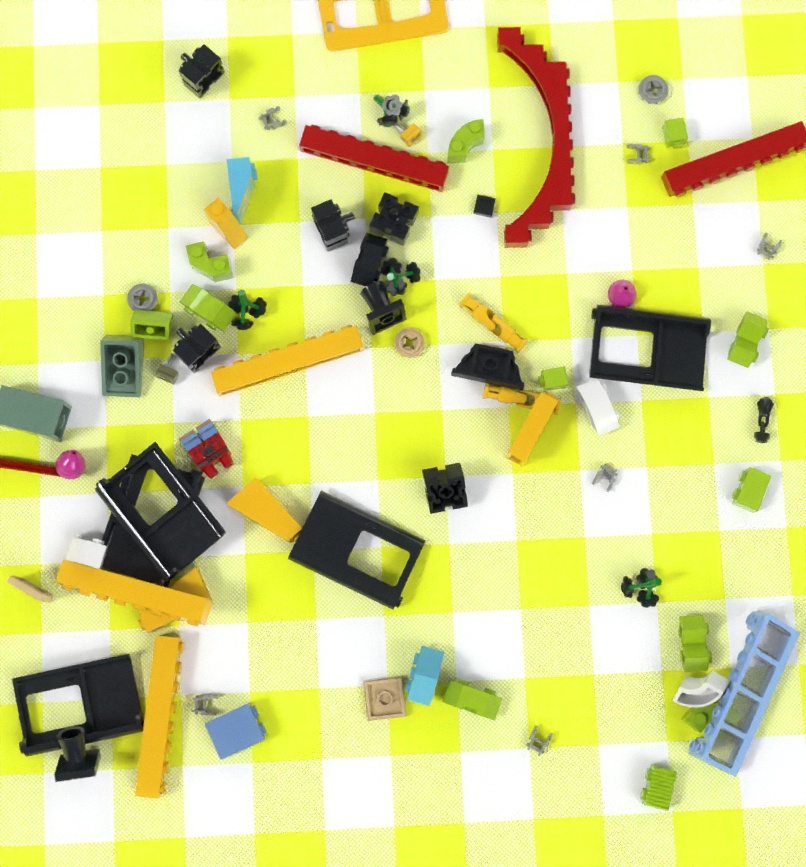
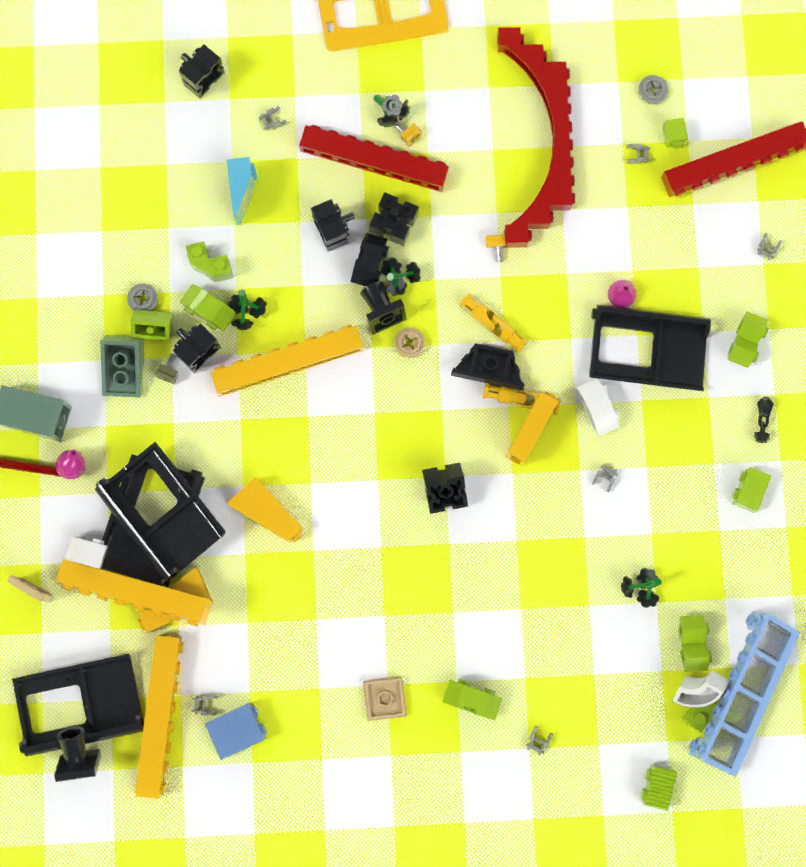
(210, 454): hips -> none
(225, 223): yellow slope -> none
(330, 538): black piece -> none
(424, 675): medium azure brick -> none
(464, 140): lime brick -> none
(484, 206): black tile -> none
(498, 242): none -> yellow piece
(553, 379): lime brick -> none

